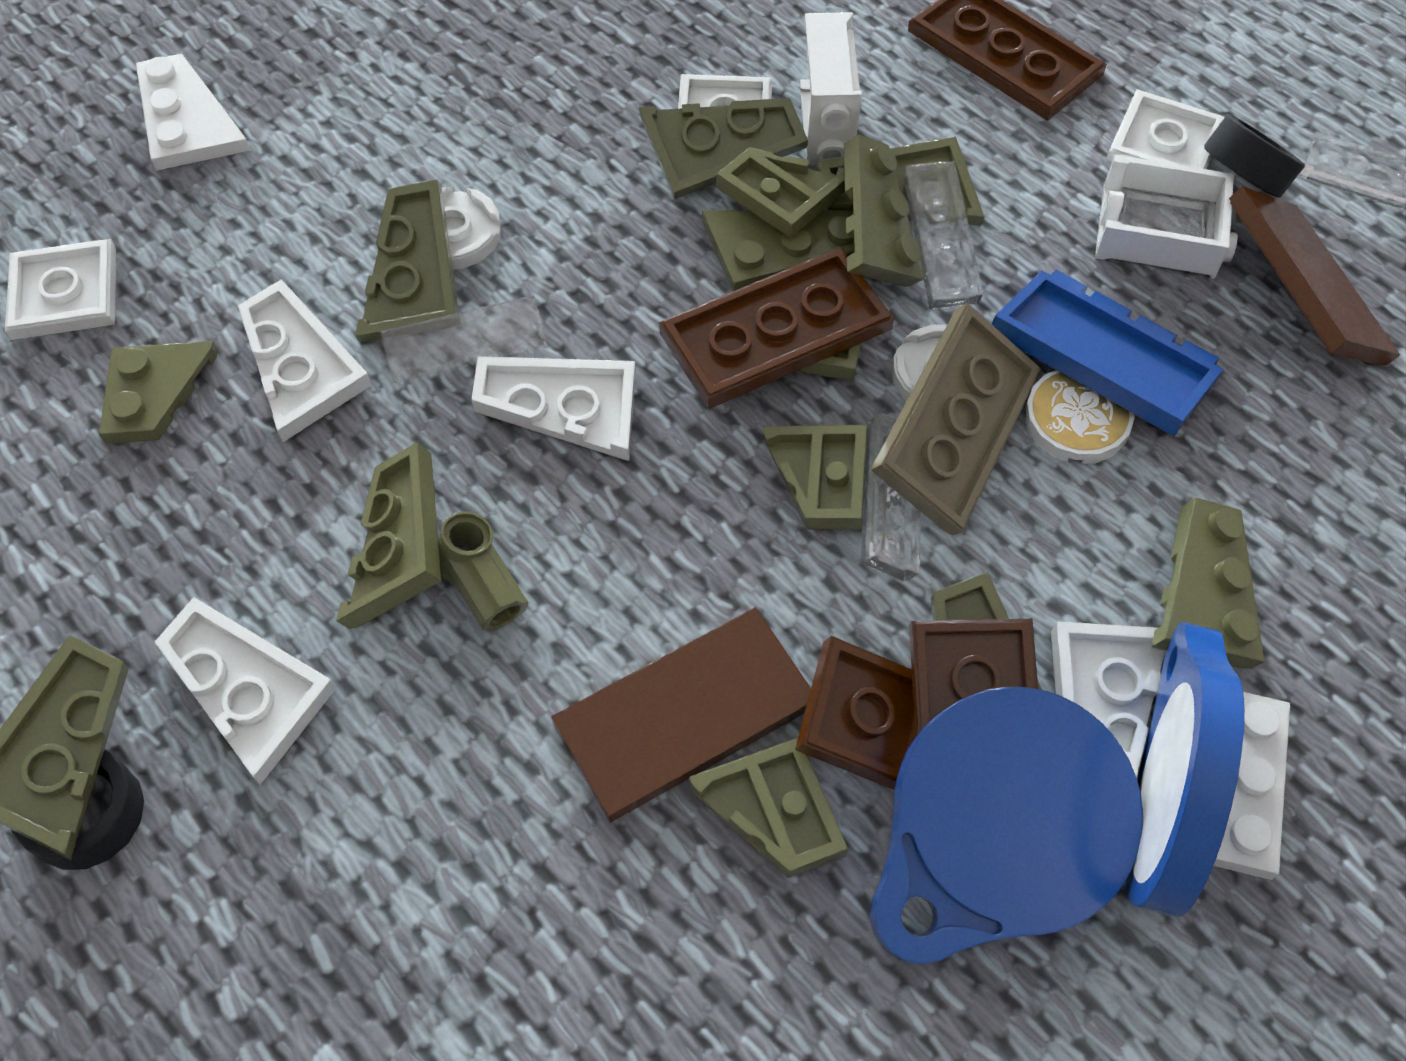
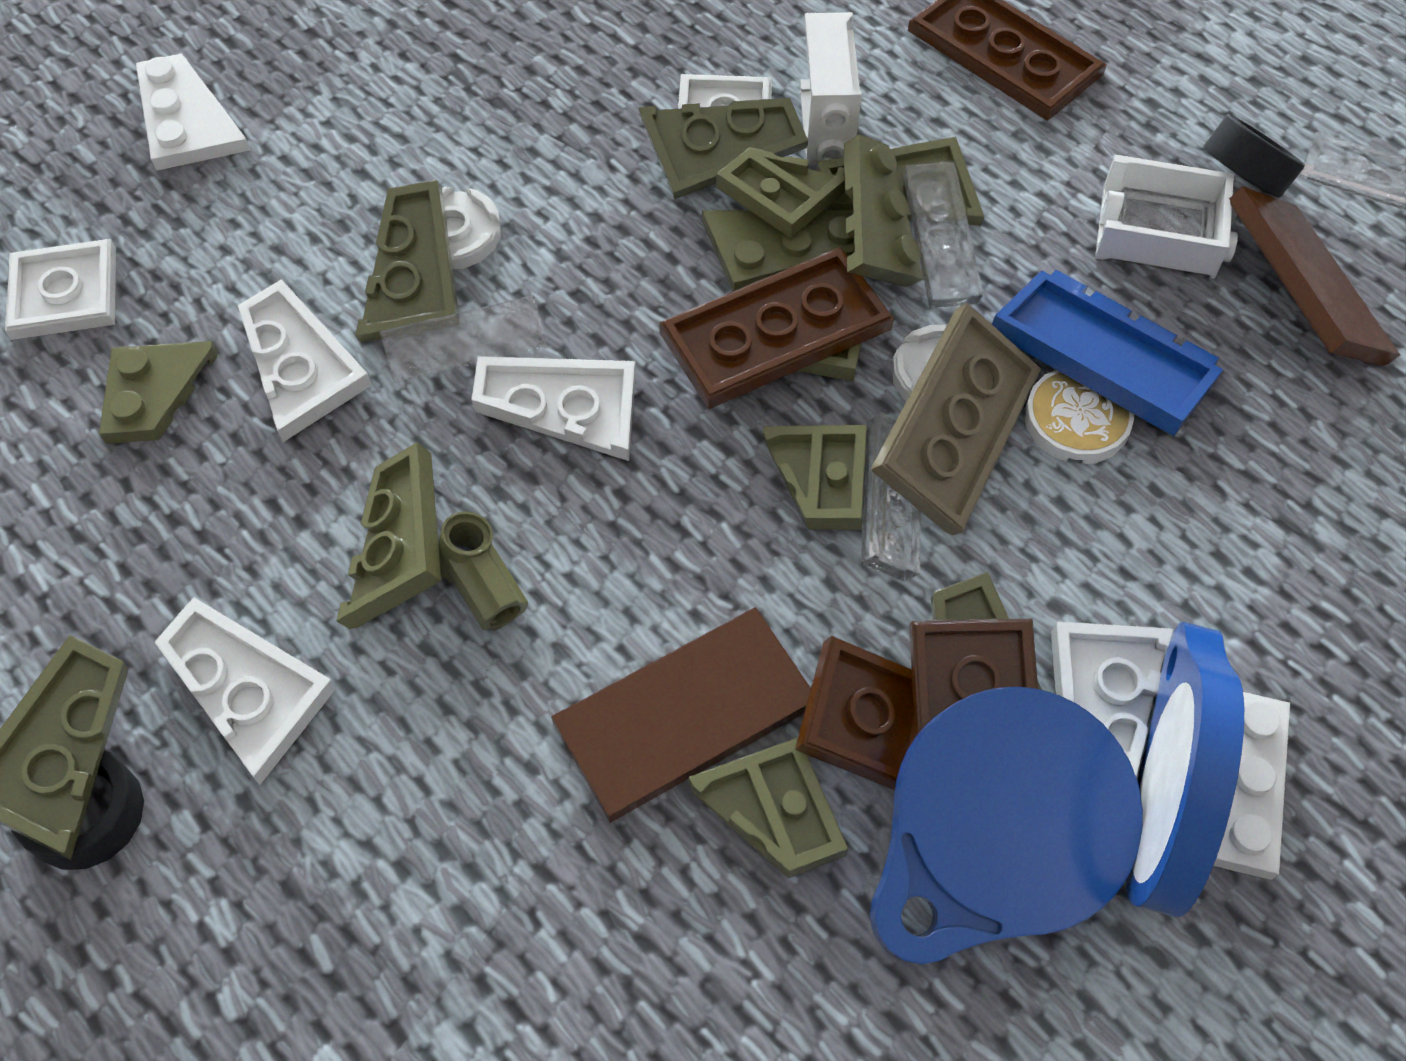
(1164, 131): white tile -> none
(1212, 582): olive wing -> none

